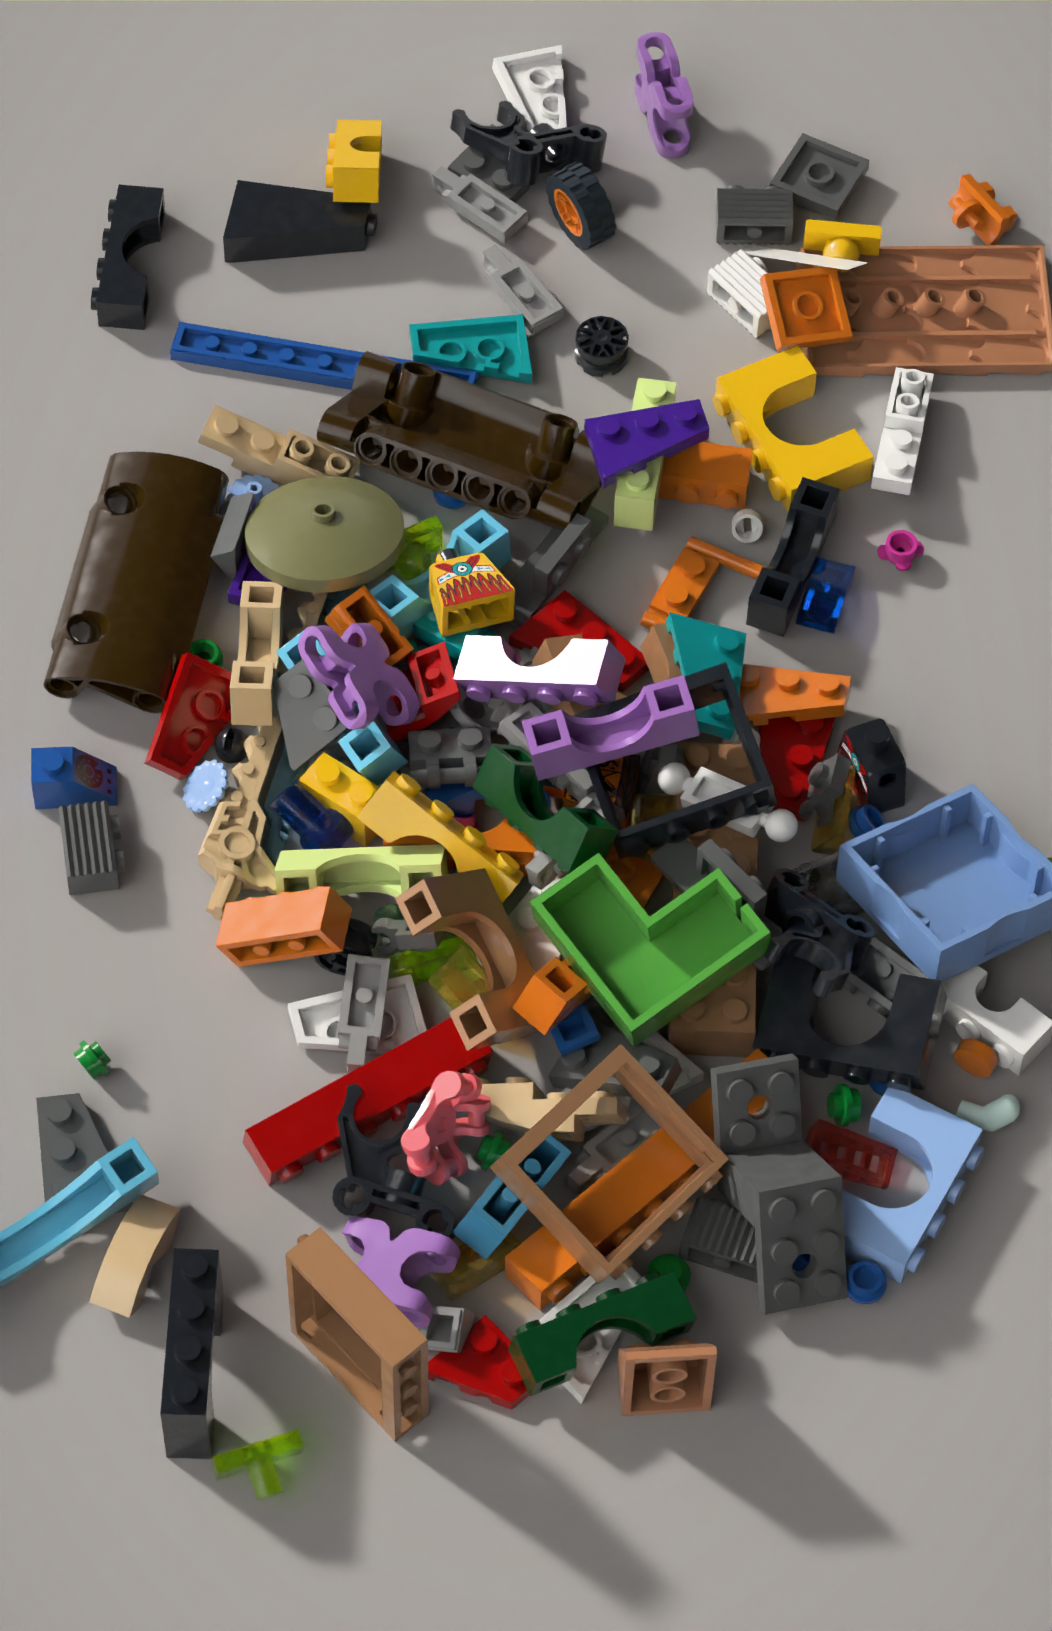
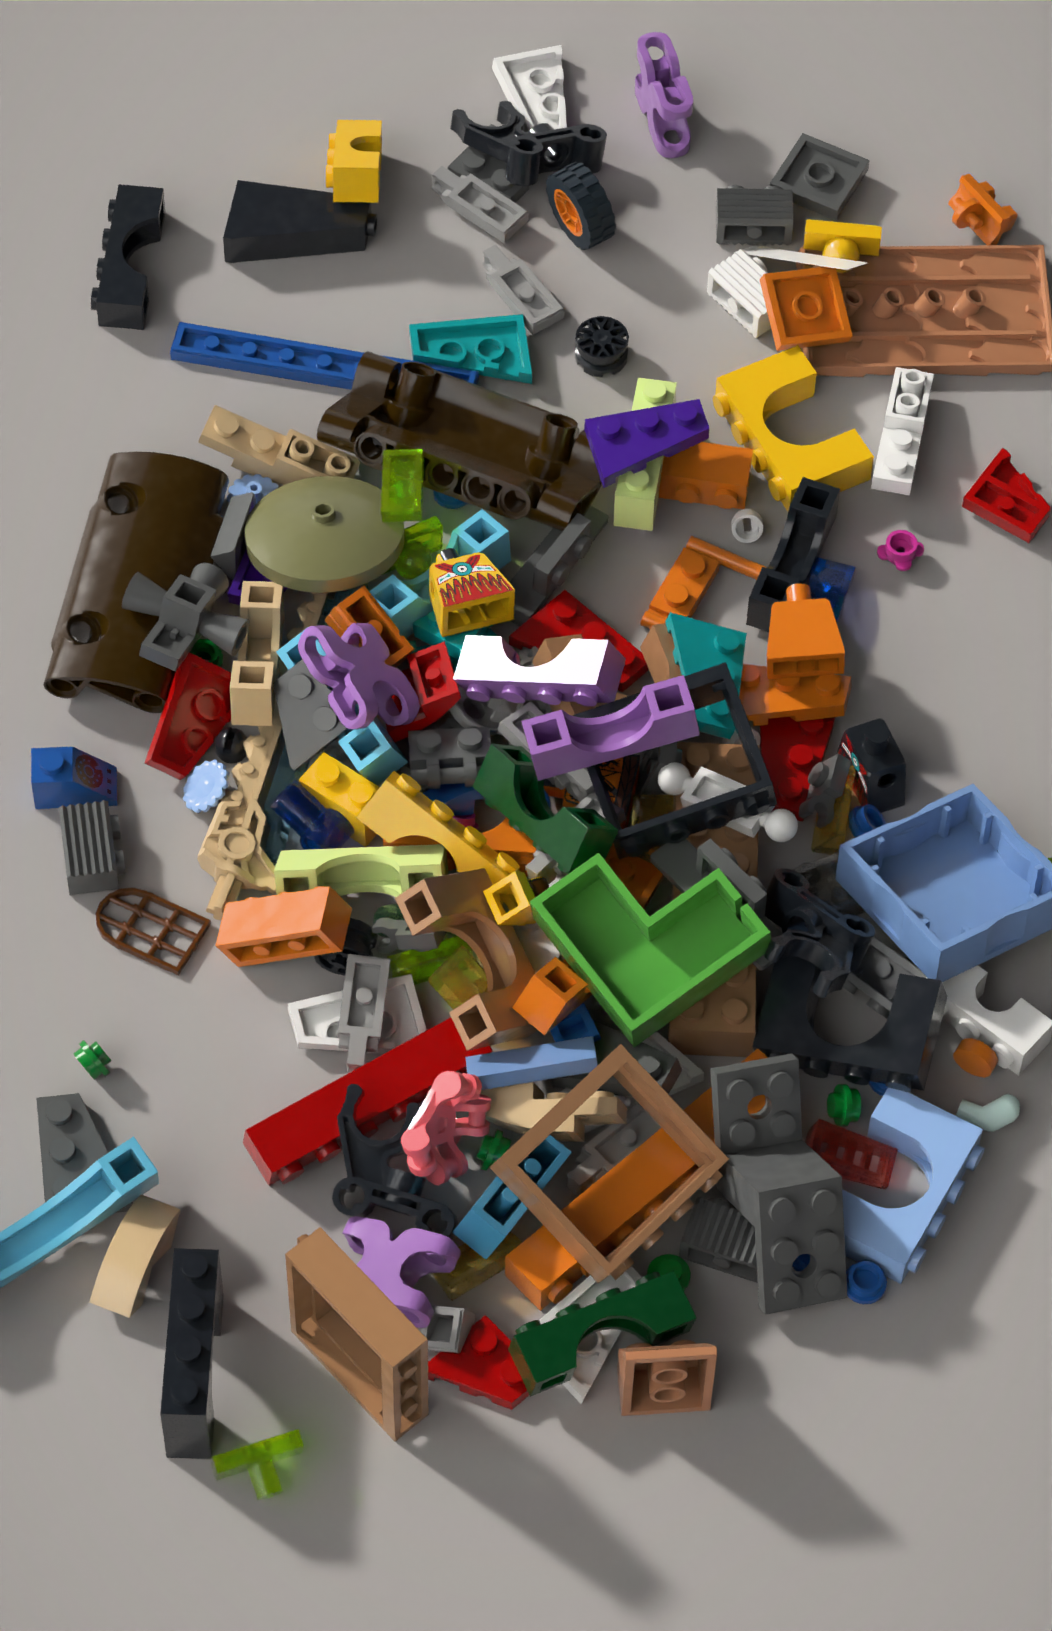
(157, 942): none -> reddish brown window
(184, 615): none -> dark grey brick
(402, 485): none -> clear neon green tile
(516, 893): none -> yellow leg
(533, 1063): none -> medium blue tile
(803, 637): none -> orange torso
(1007, 499): none -> red wing

